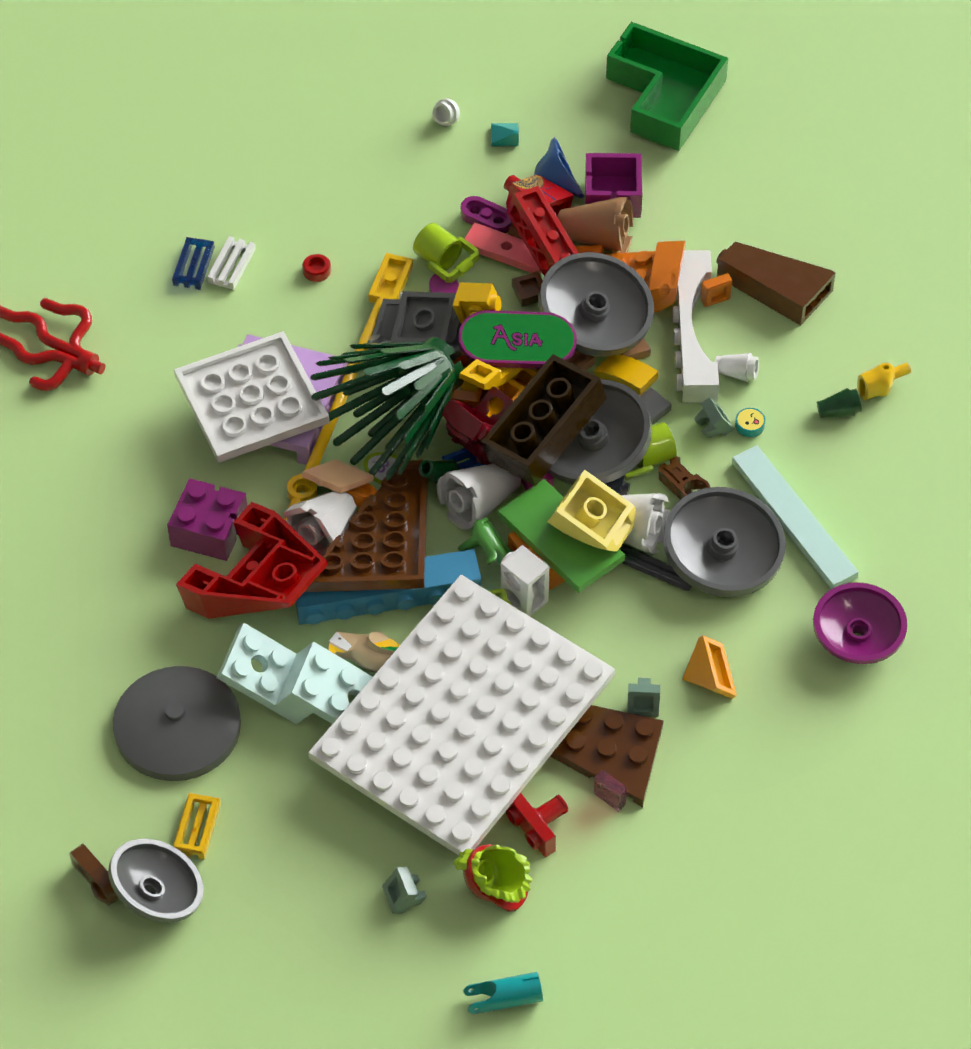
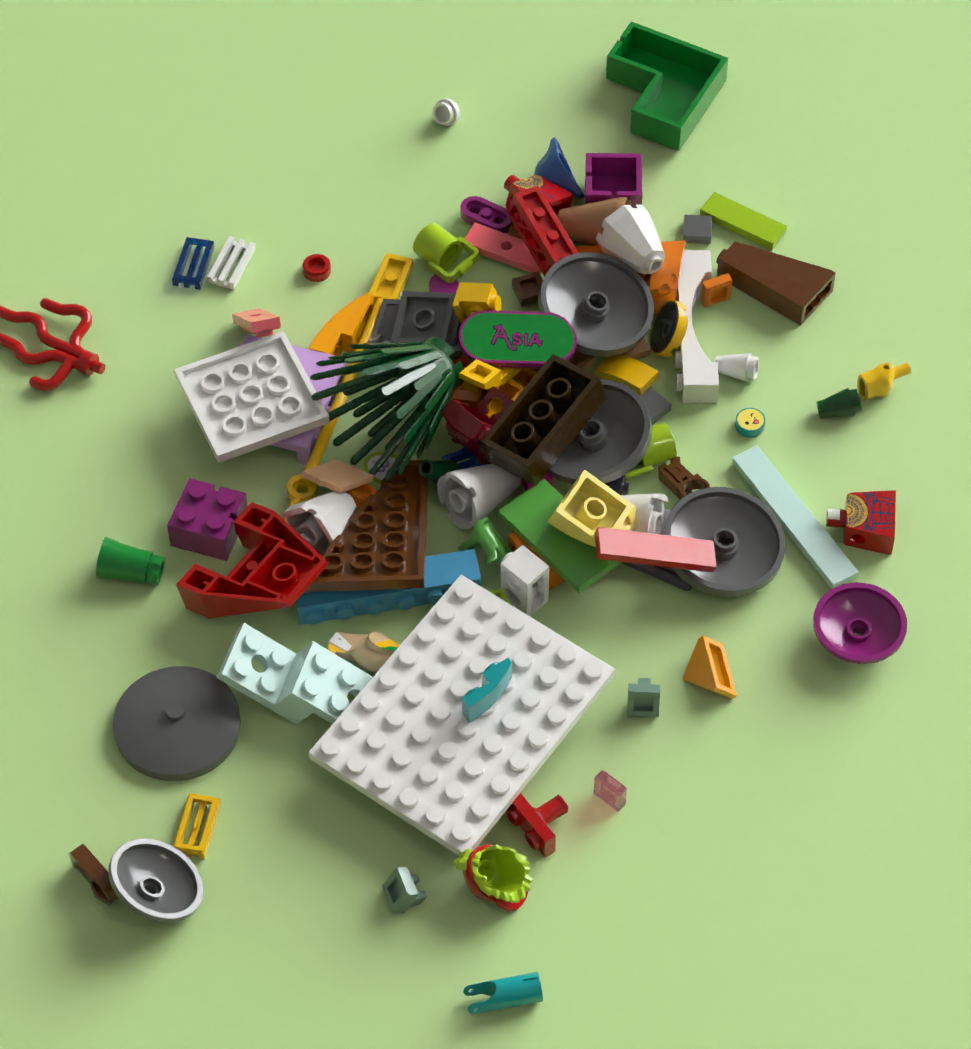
(128, 563): none -> green plant
(257, 322): none -> tile
(344, 327): none -> light orange slope
(494, 683): none -> teal slope
(504, 134): teal slope -> none
(614, 743): reddish brown wing -> none
(632, 239): none -> white cone
(655, 549): none -> tile
(668, 328): none -> tile
(697, 229): none -> dark grey tile
(716, 417): sand green tile -> none
(743, 221): none -> lime tile
(867, 520): none -> red torso

